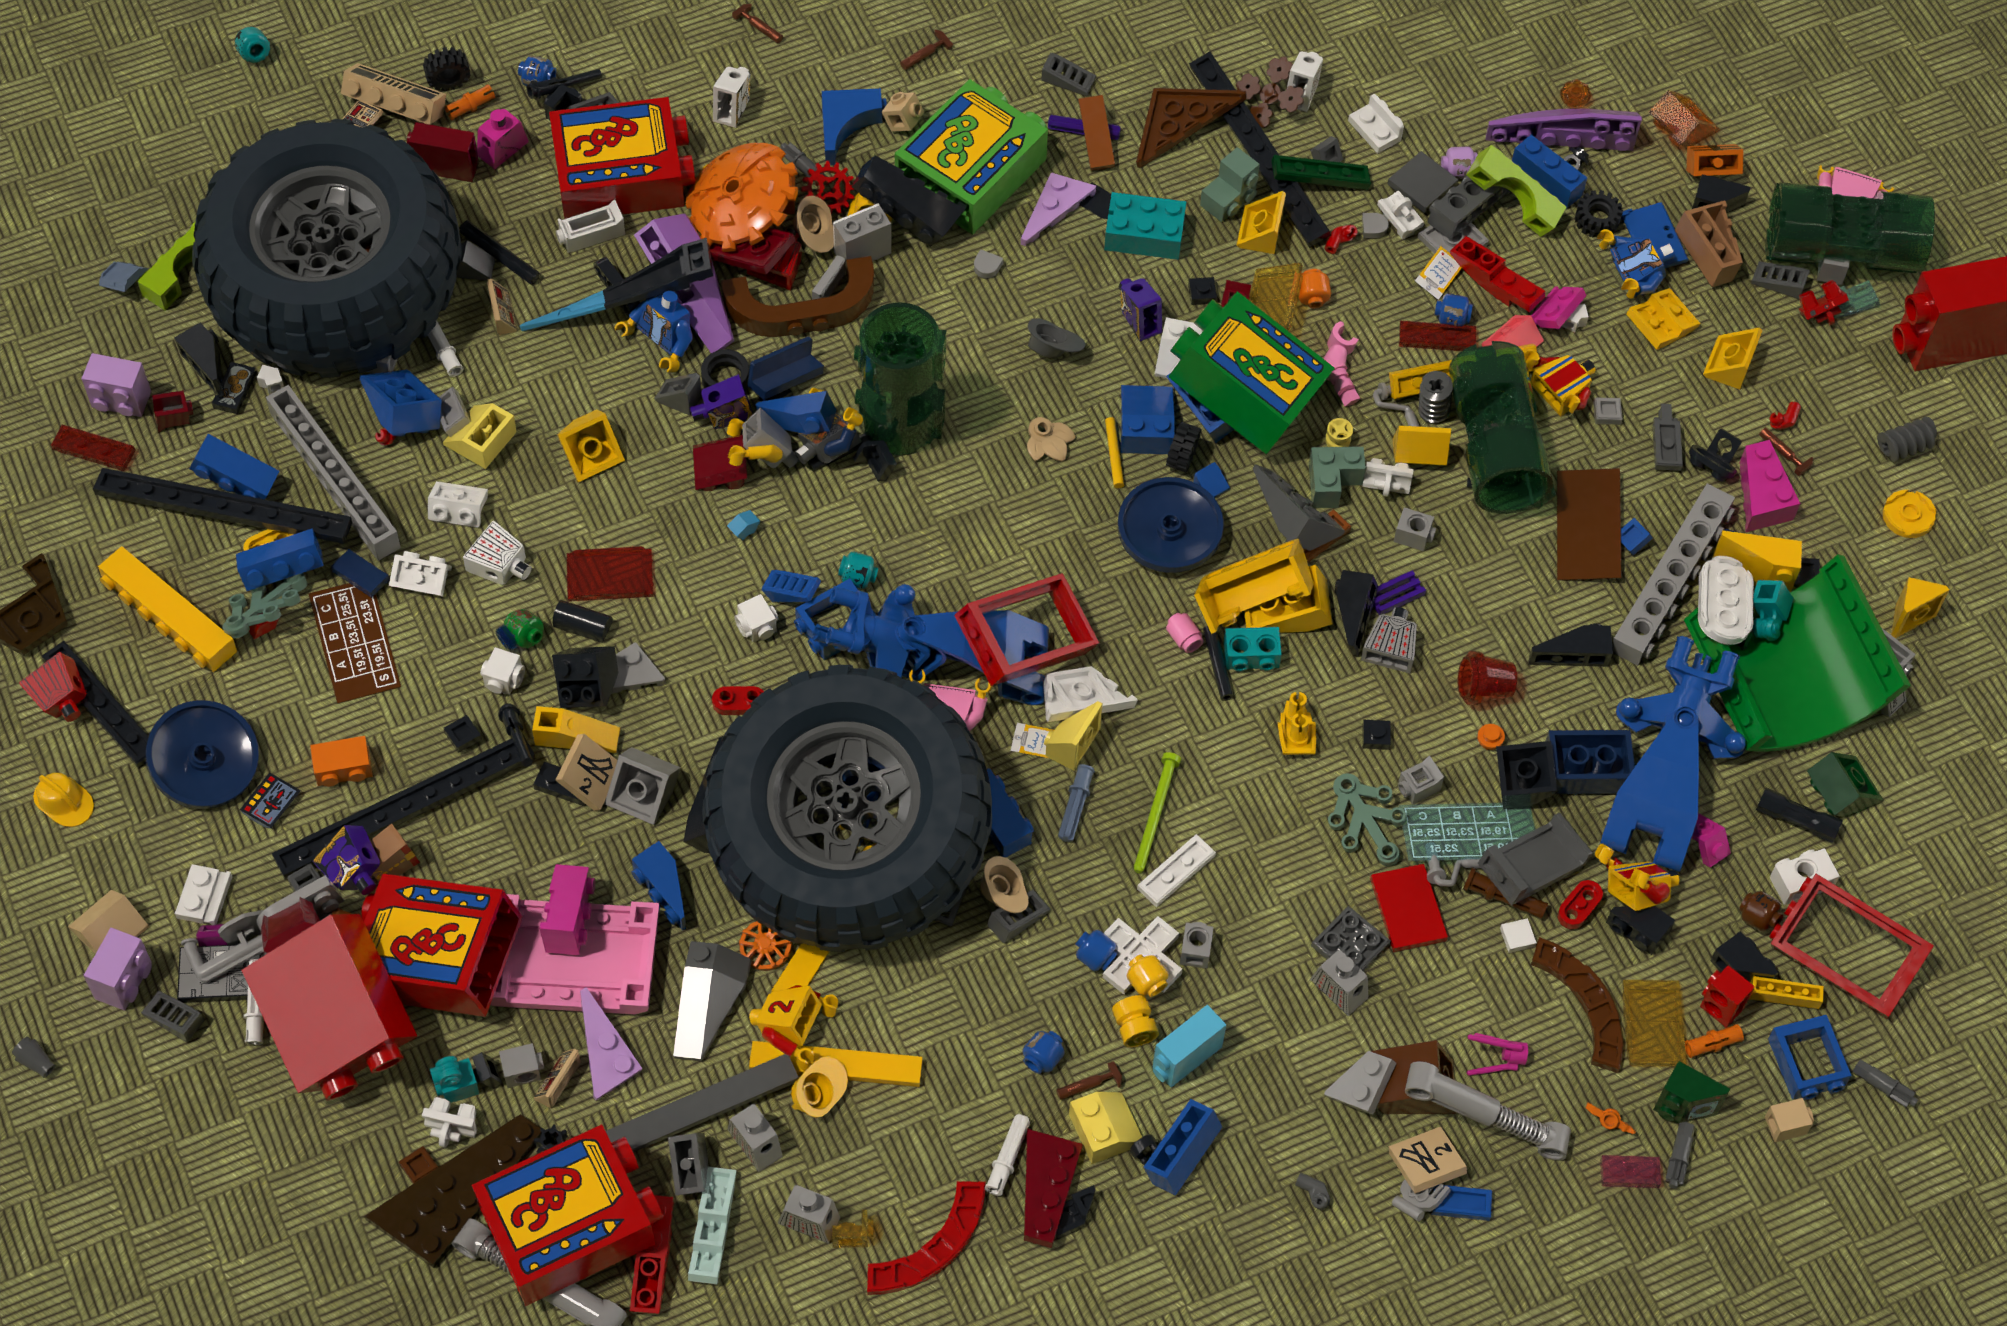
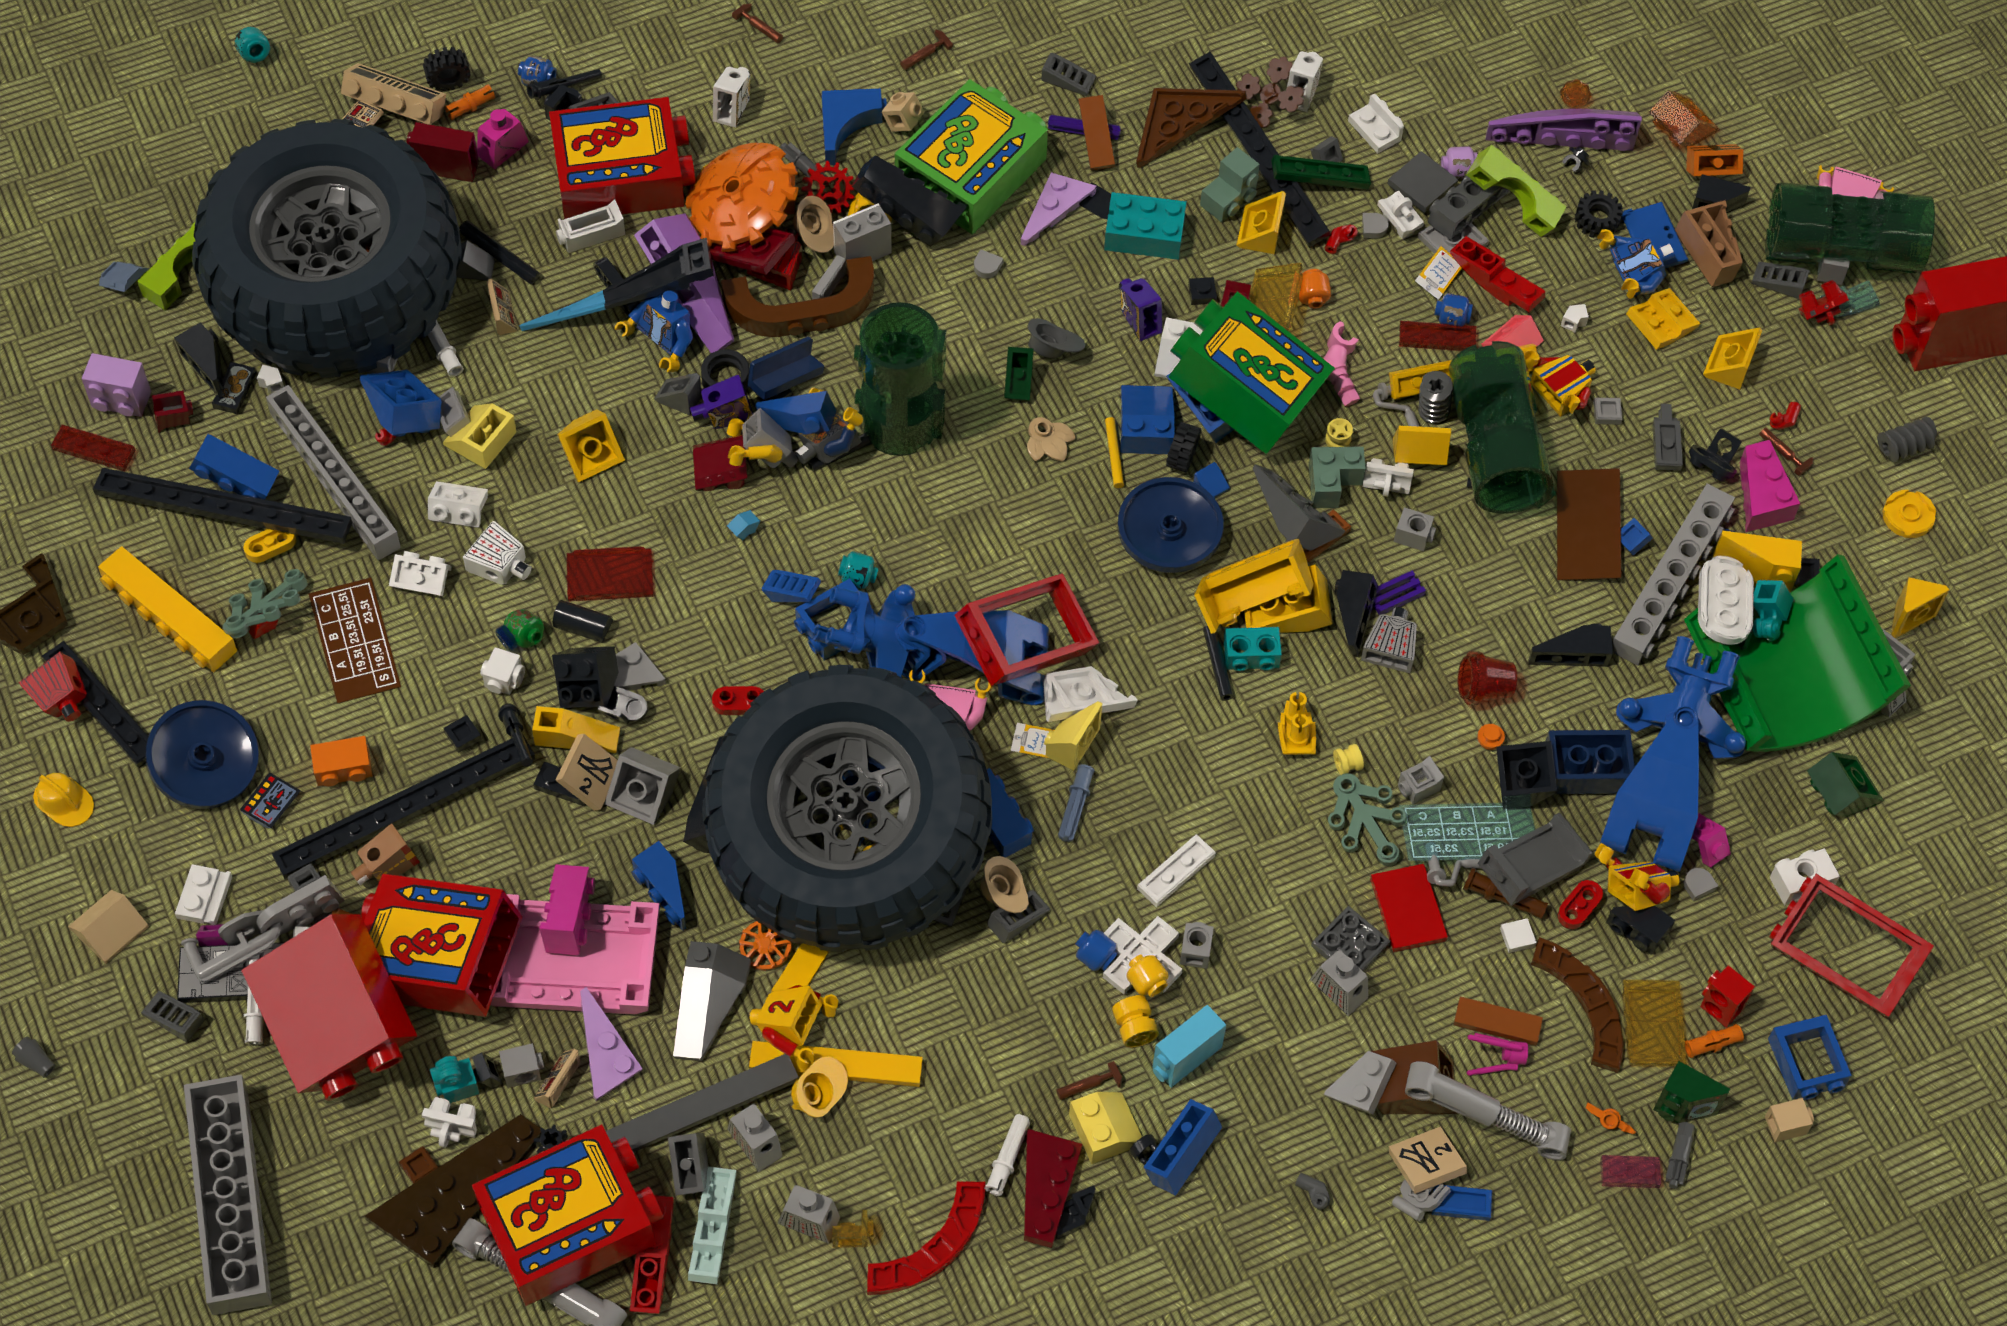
(118, 969): lavender brick -> none
(227, 1195): none -> light grey brick
(279, 559): blue brick -> none
(287, 924): dark red slope -> none
(349, 860): dark purple torso -> none
(360, 573): dark blue tile -> none
(625, 706): none -> bracket
(756, 619): white brick -> none
(878, 458): black bracket -> none
(1019, 373): none -> dark green slope
(1043, 1051): blue head -> none
(1170, 762): lime bar -> none
(1184, 632): bright pink brick -> none
(1348, 759): none -> light yellow wheel
(1376, 734): black plate -> none
(1498, 1021): none -> dark orange tile
(1550, 170): blue brick -> none
(1558, 306): dark pink plate -> none
(1699, 883): none -> light grey tile
(1744, 958): black slope -> none
(1761, 911): reddish brown head -> none
(1787, 992): yellow piece -> none
(1816, 822): black axle -> none
(1886, 1084): dark grey piece -> none

